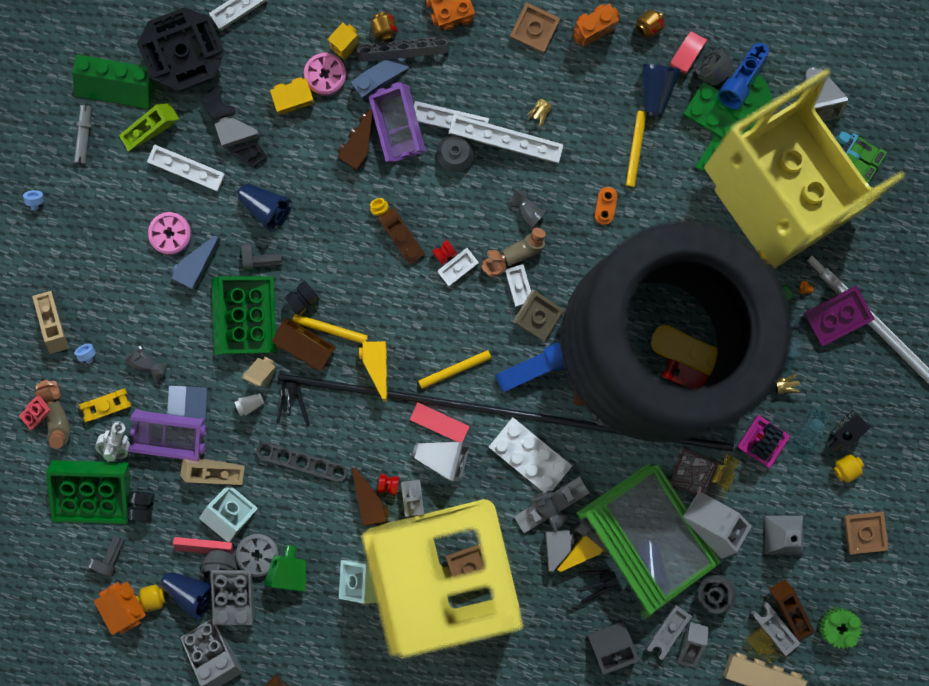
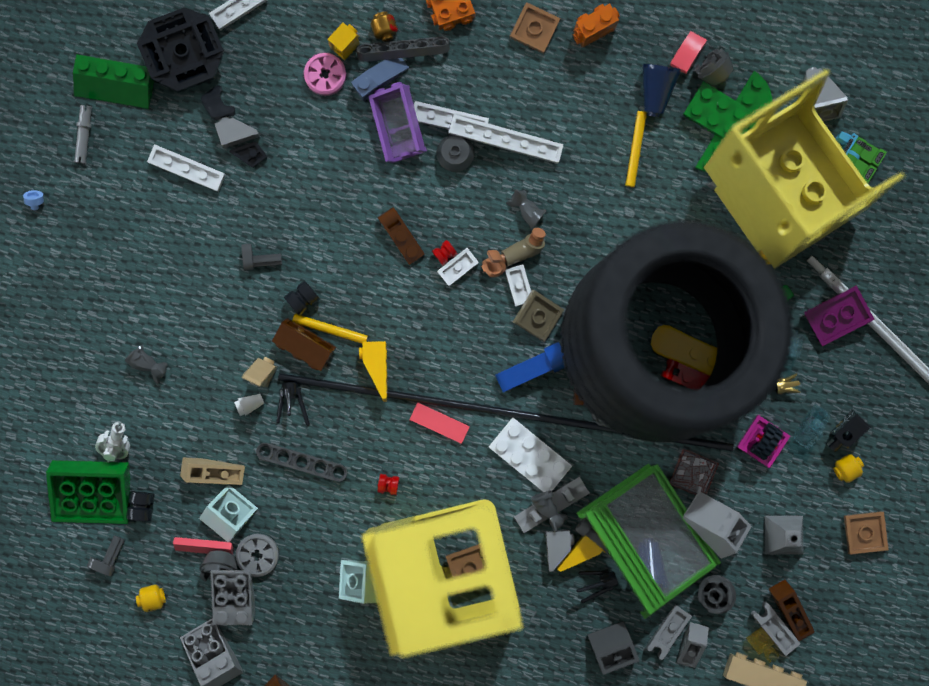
(35, 412): coral slope -> none
(50, 322): tan slope -> none
(57, 421): piece -> none
(85, 353): light blue tile -> none
(105, 405): yellow plate -> none
(119, 607): orange brick -> none
(149, 125): lime slope -> none
(160, 240): bright pink wheel -> none
(167, 435): door -> none
(187, 401): sand blue slope -> none
(188, 593): dark blue cone -> none
(193, 266): sand blue slope -> none
(243, 314): green slope -> none
(265, 205): dark blue cone -> none
(287, 571): green torso -> none
(292, 96): yellow brick -> none
(357, 148): reddish brown slope -> none
(370, 504): reddish brown slope -> none
(378, 206): yellow plate -> none
(412, 498): light grey hips -> none
(443, 457): slope -> none
(455, 369): yellow piece -> none
(541, 108): pearl gold piece -> none
(605, 205): orange plate -> none
(650, 24): pearl gold head -> none
(724, 473): clear yellow plate -> none
(736, 89): blue beam -> none
(805, 288): orange piece -> none
(848, 635): bright green brick -> none

